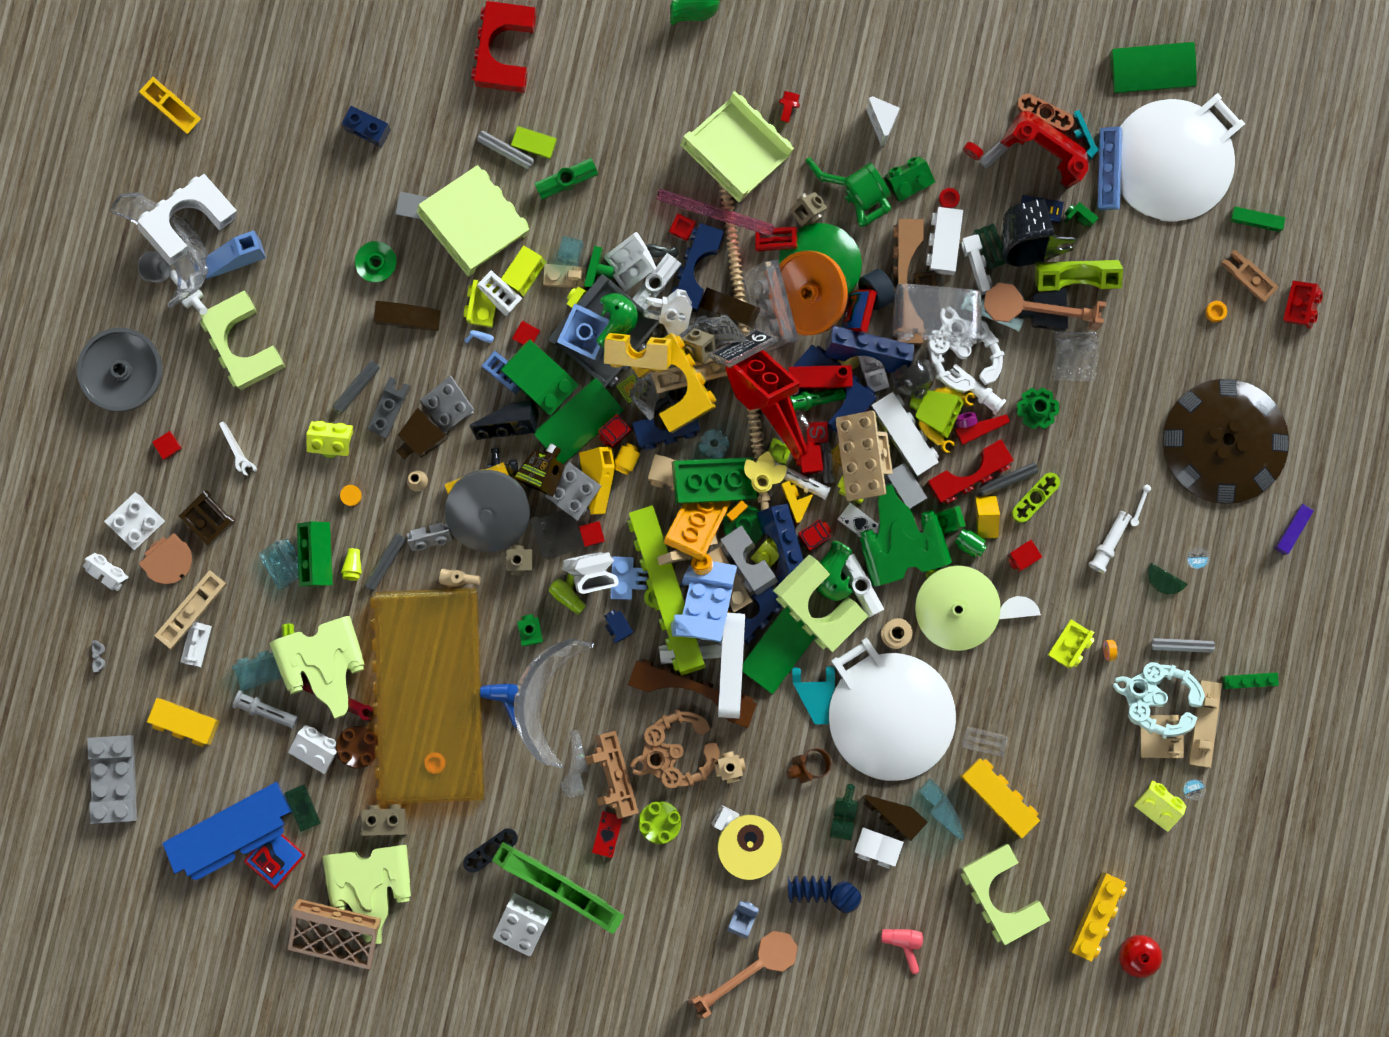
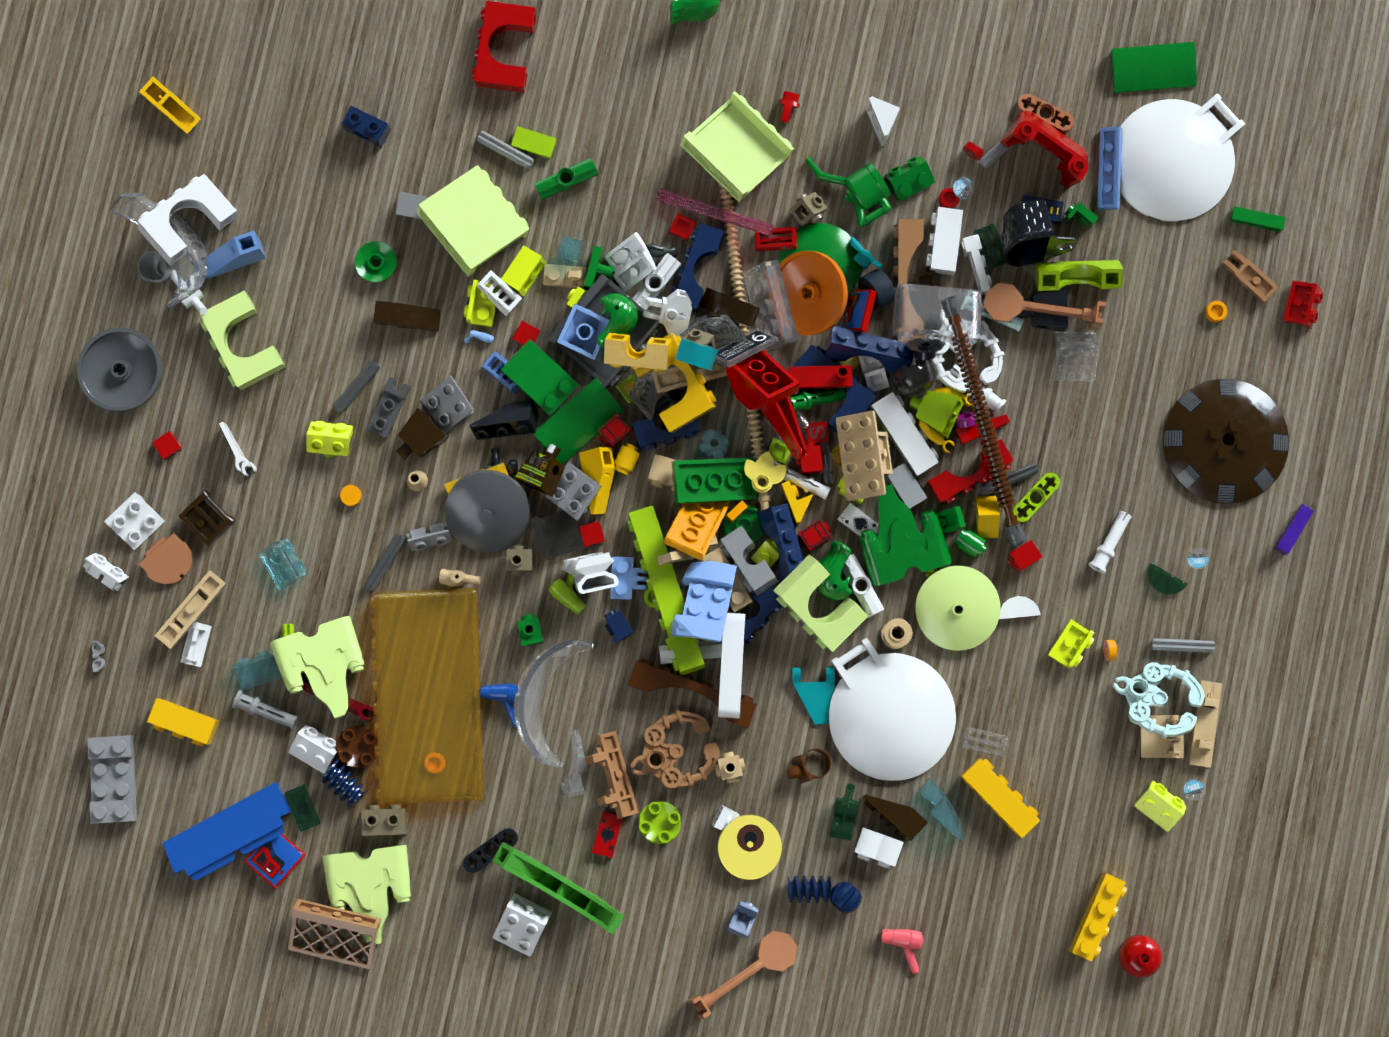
(314, 554): green brick -> none
(343, 784): none -> dark blue piece
(352, 565): neon yellow cone -> none
(696, 354): none -> teal brick
(702, 567): light orange tile -> none
(777, 652): green slope -> none
(863, 256): none -> teal animal
(924, 348): none -> black piece
(963, 188): none -> clear tile
(1006, 925): yellowish green arch -> none
(1013, 528): none -> reddish brown hose
(1037, 408): green plant -> none
(1084, 132): teal piece -> none
(1134, 521): white hinge -> none
(1250, 680): green piece -> none

